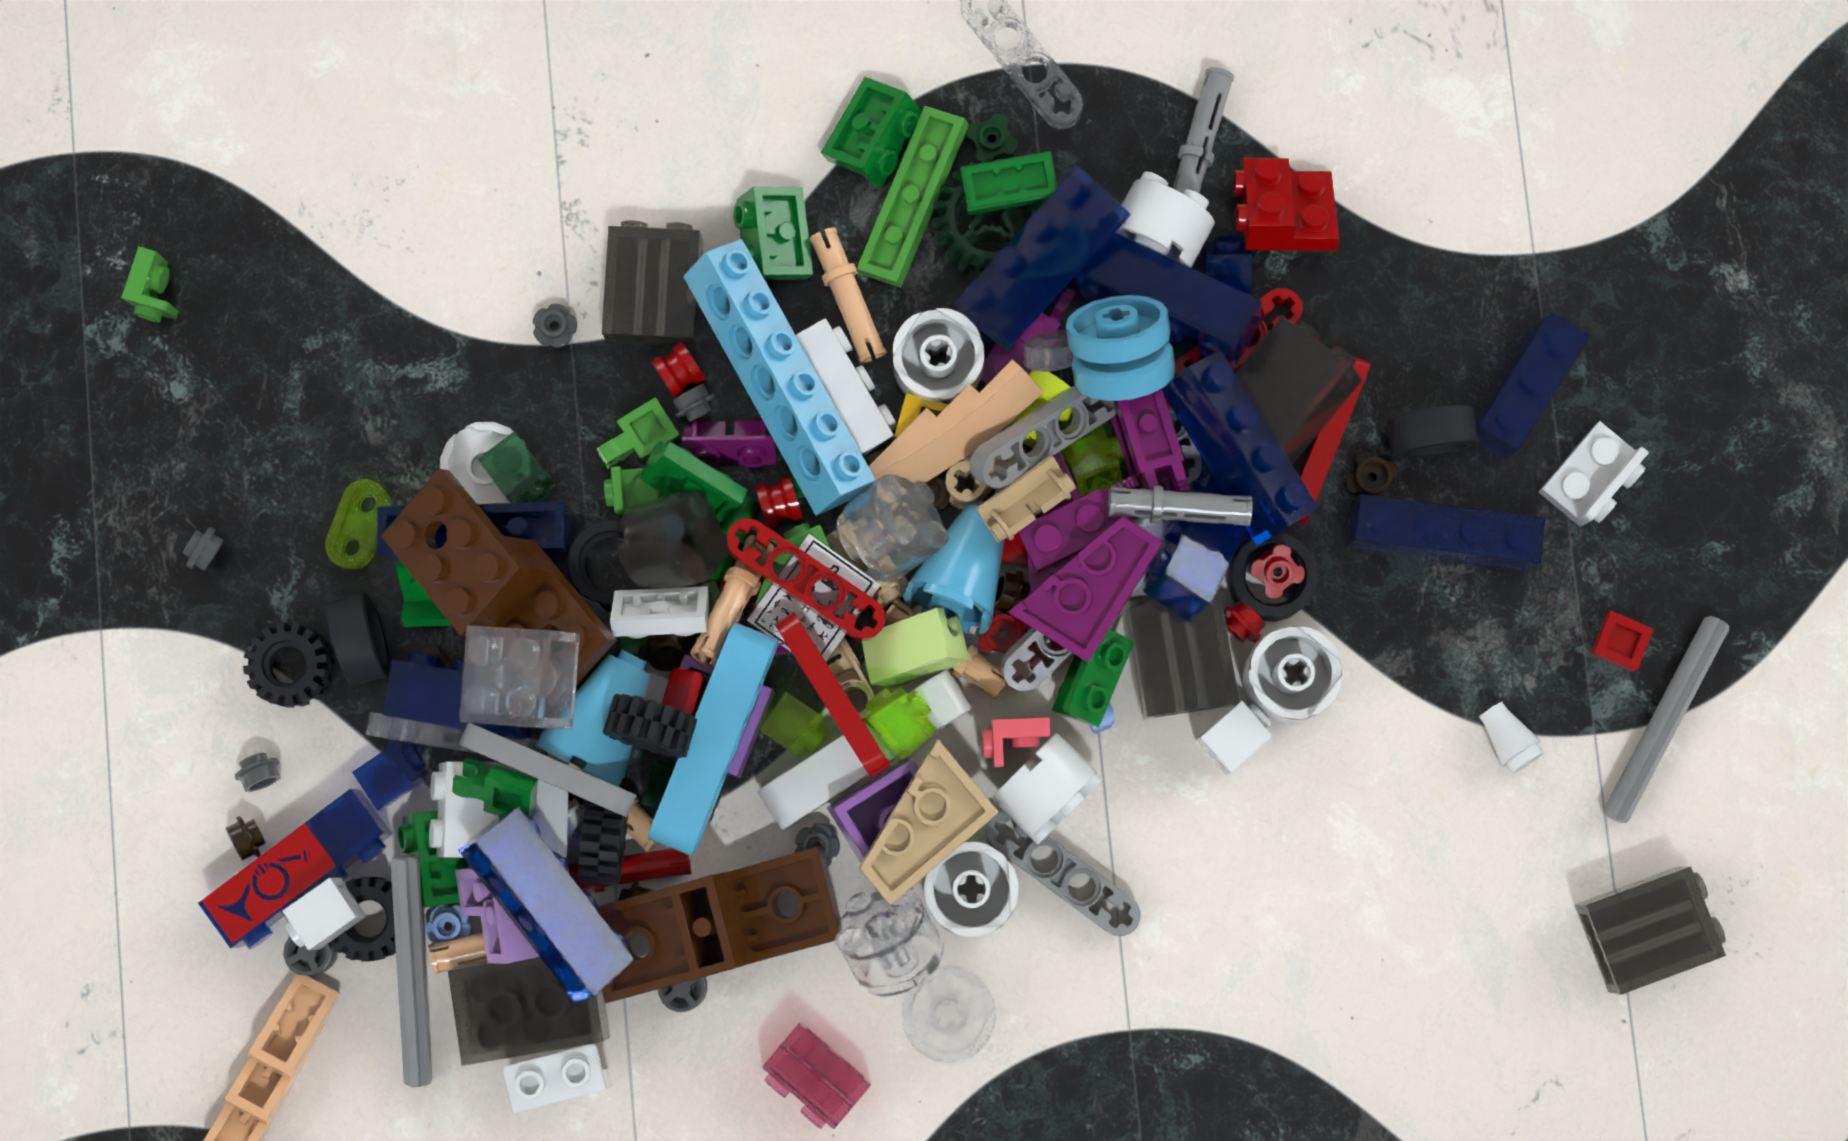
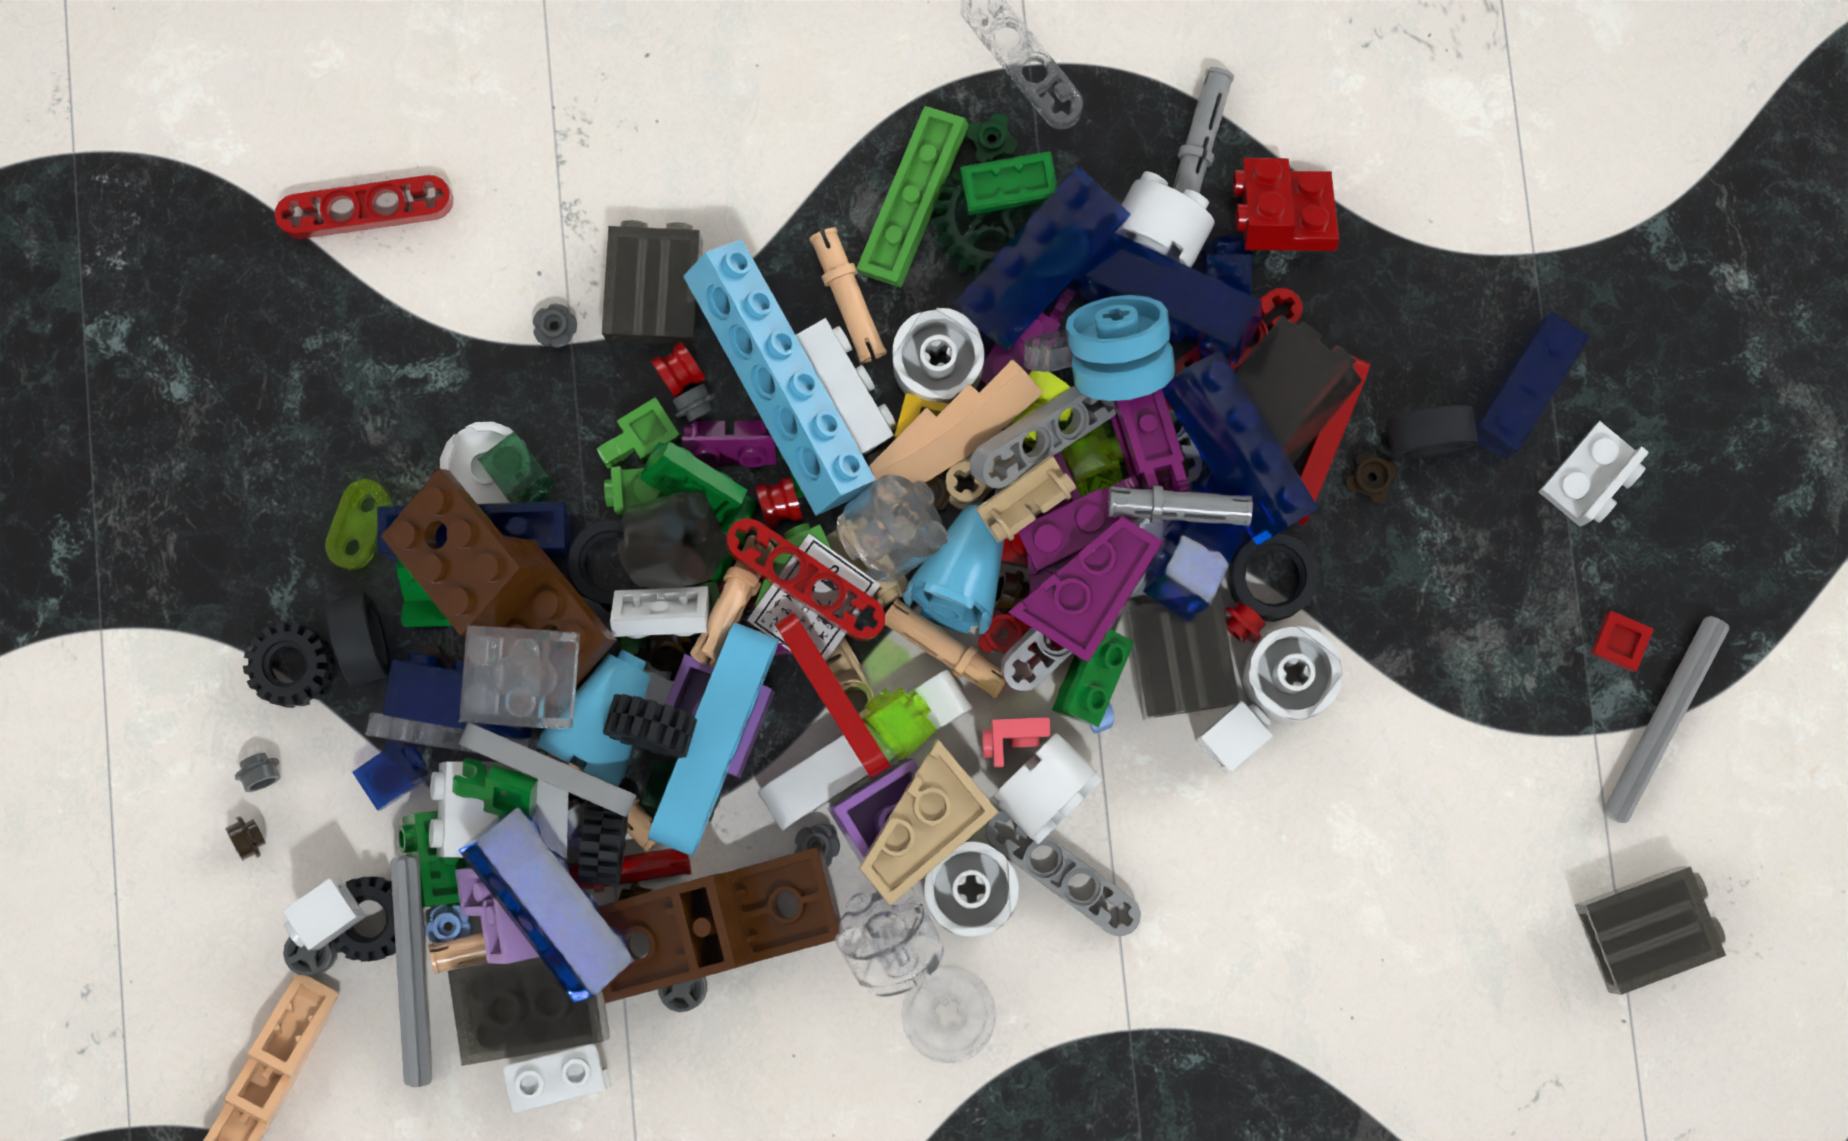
(147, 279): bright green bracket -> none
(202, 548): dark grey plate -> none
(293, 867): brick -> none
(364, 212): none -> red beam
(684, 690): red slope -> none
(775, 231): bracket -> none
(795, 726): clear neon green brick -> none
(815, 1076): clear pink brick -> none
(873, 131): green bracket -> none
(915, 649): yellowish green hinge -> none
(1264, 567): red plate -> none
(1446, 532): clear blue brick -> none
(1511, 738): white cone -> none

